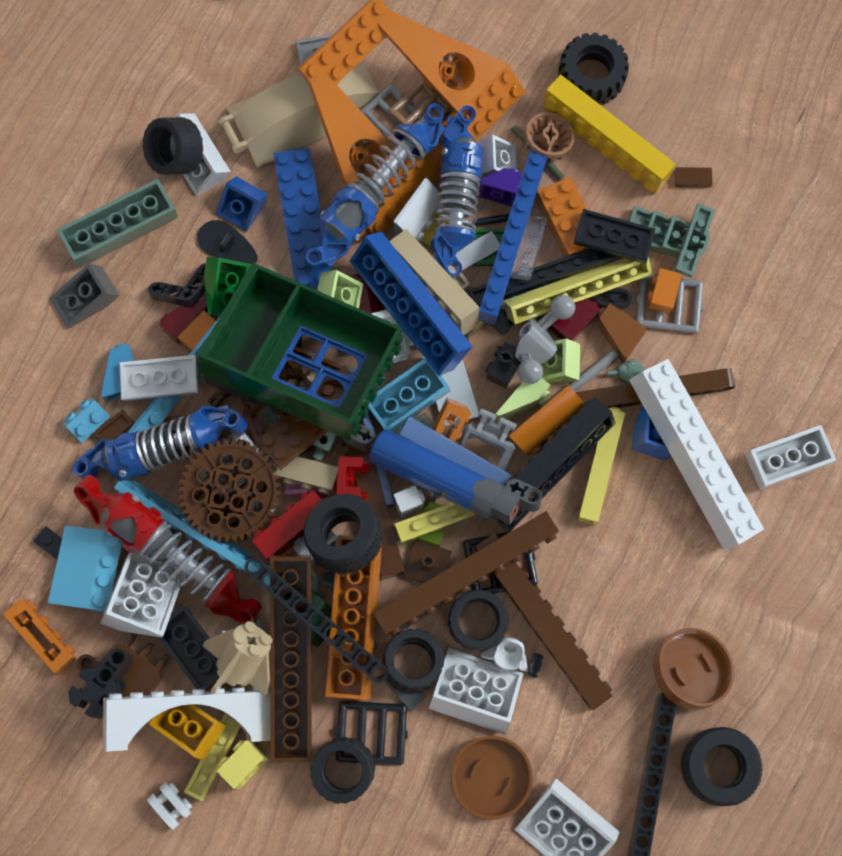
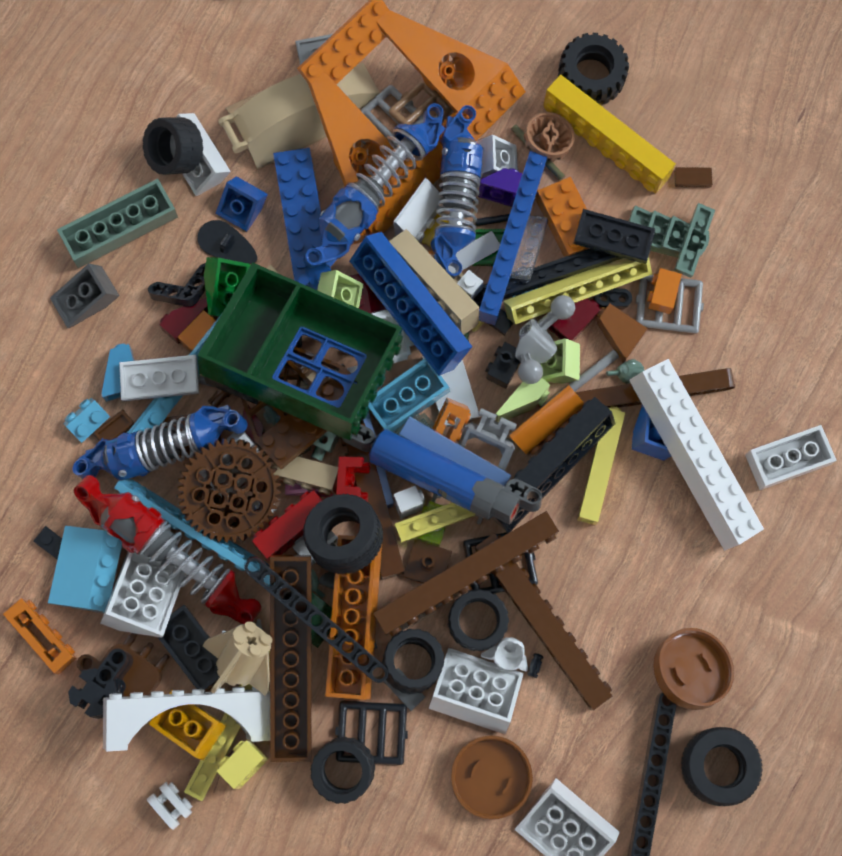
(471, 284): none -> white brick

